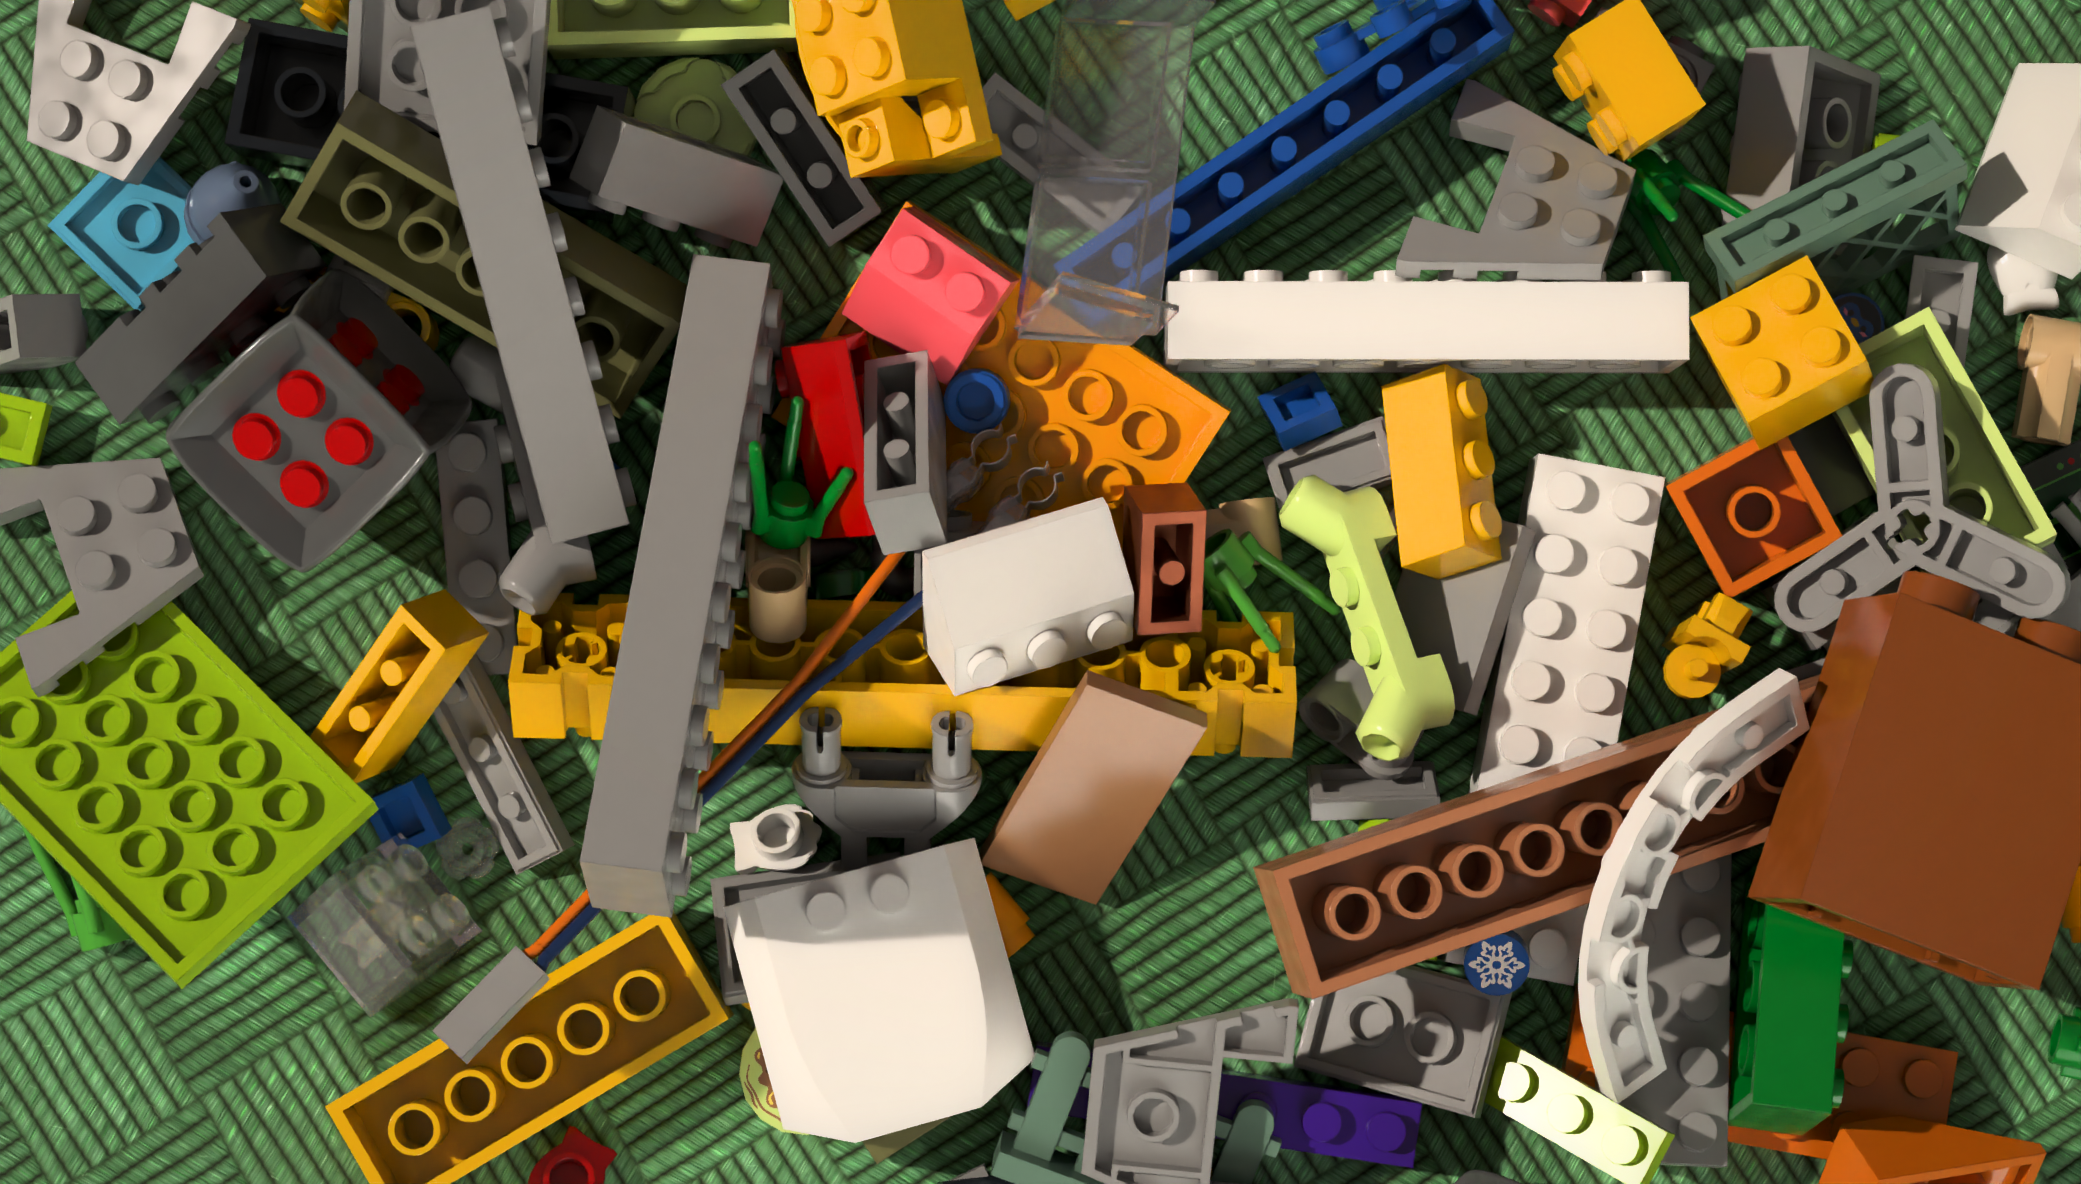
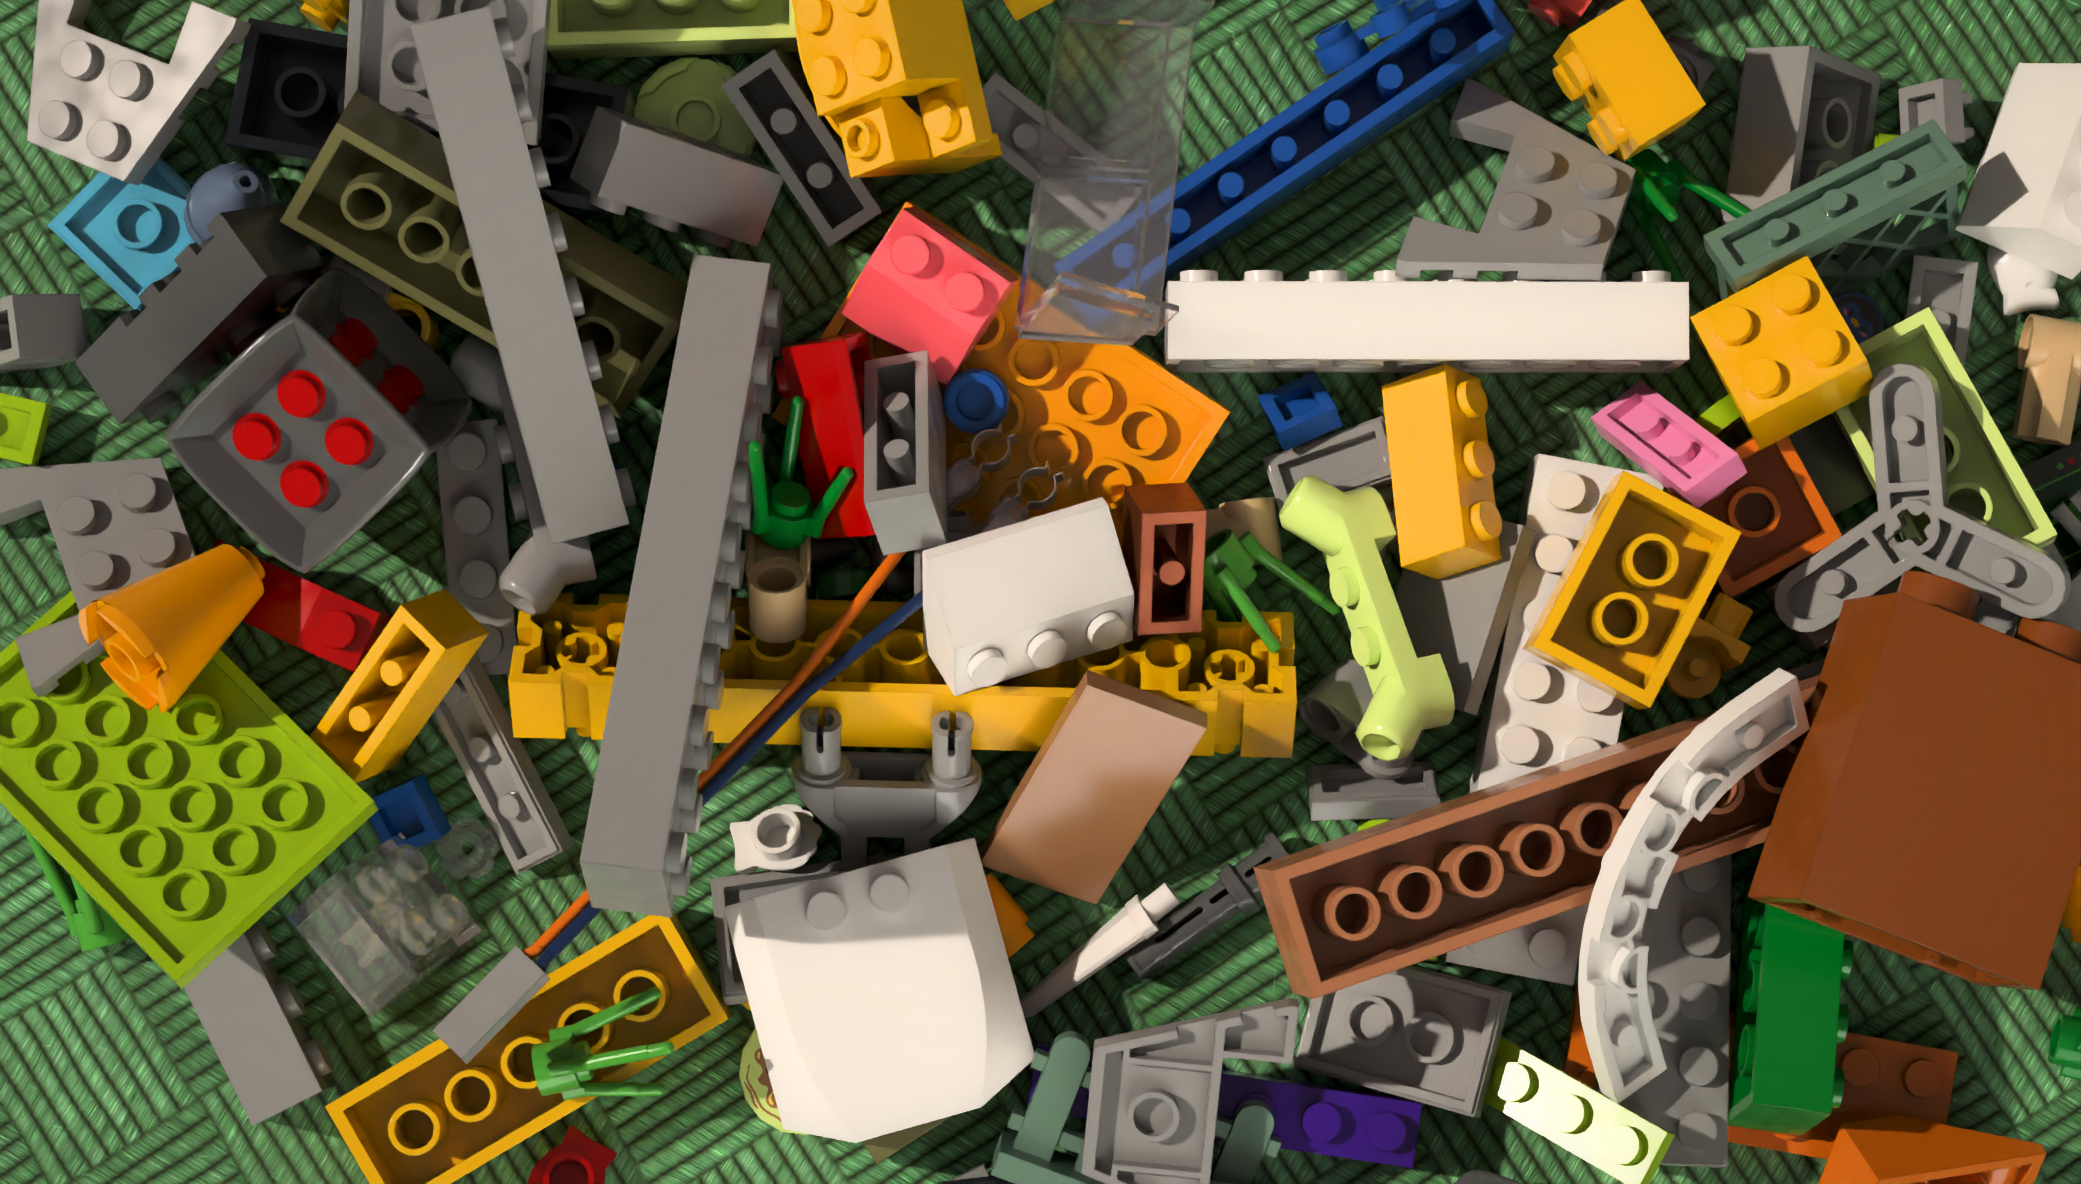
(173, 622): none -> light orange cone
(258, 1028): none -> light grey brick
(315, 617): none -> red slope
(566, 1064): none -> bright green plant
(1117, 936): none -> white bar
(1187, 926): none -> dark grey pin
(1497, 963): blue tile -> none
(1632, 590): none -> yellow brick
(1669, 445): none -> bright pink plate
(1720, 417): none -> lime tile
(1936, 100): none -> light grey tile

